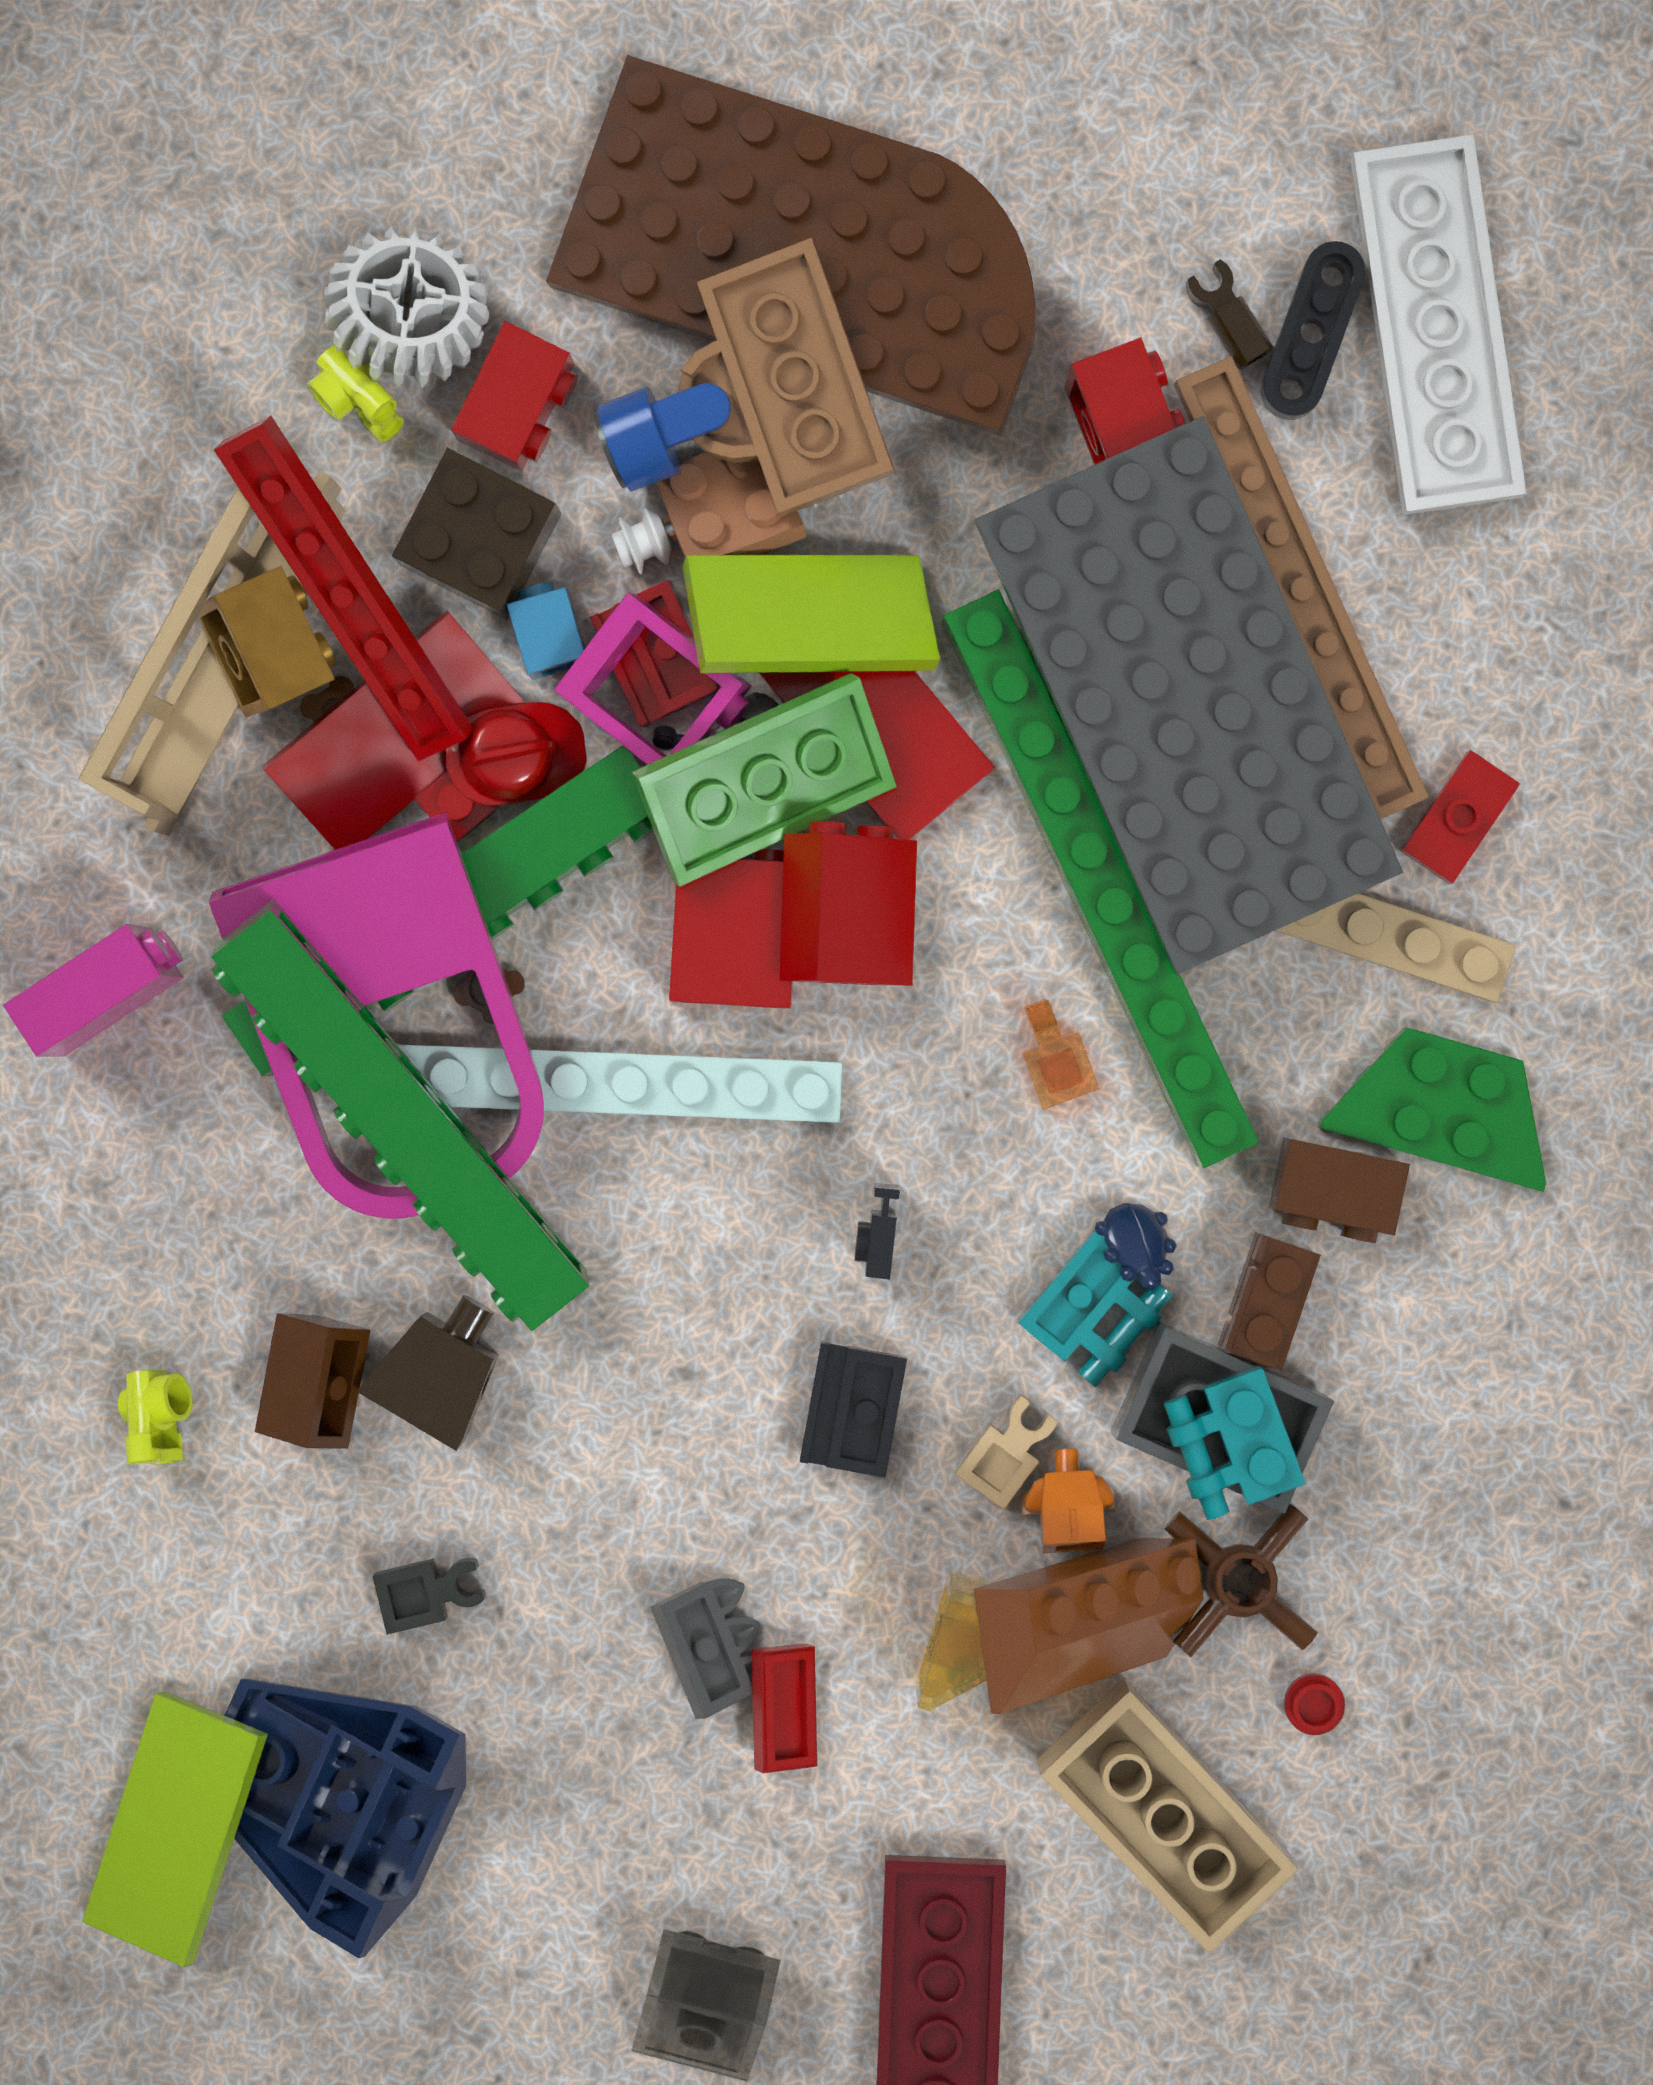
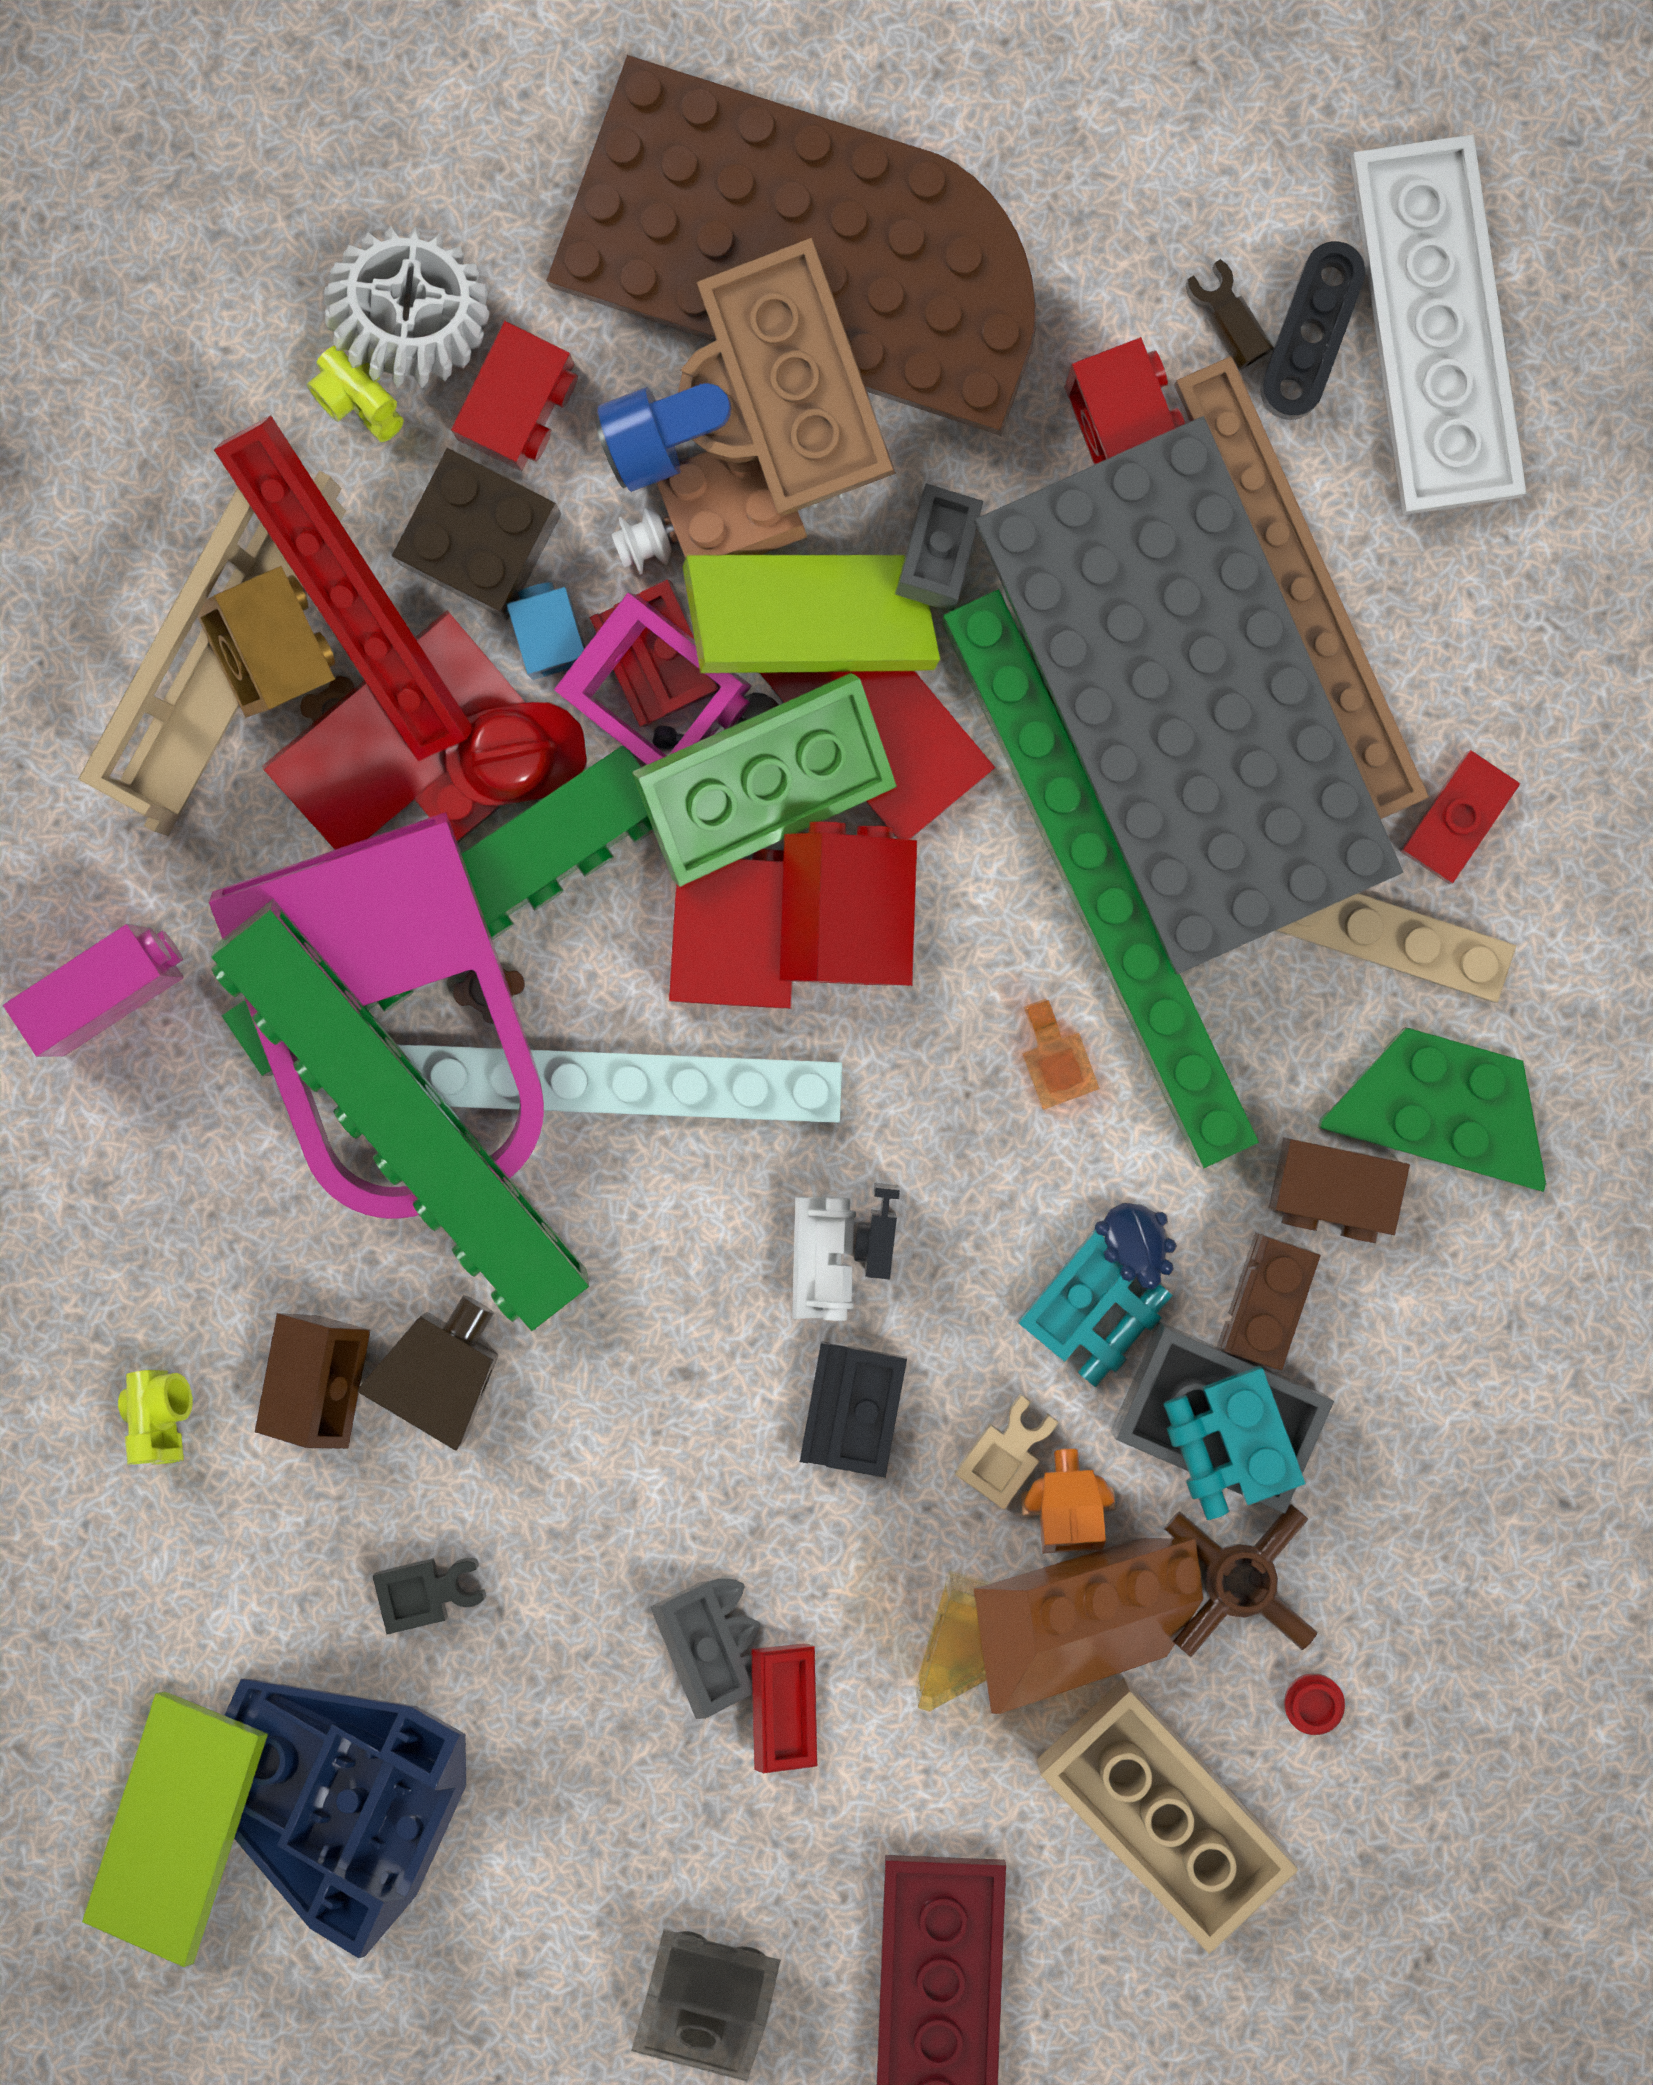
(820, 1236): none -> white hinge
(939, 547): none -> dark grey plate

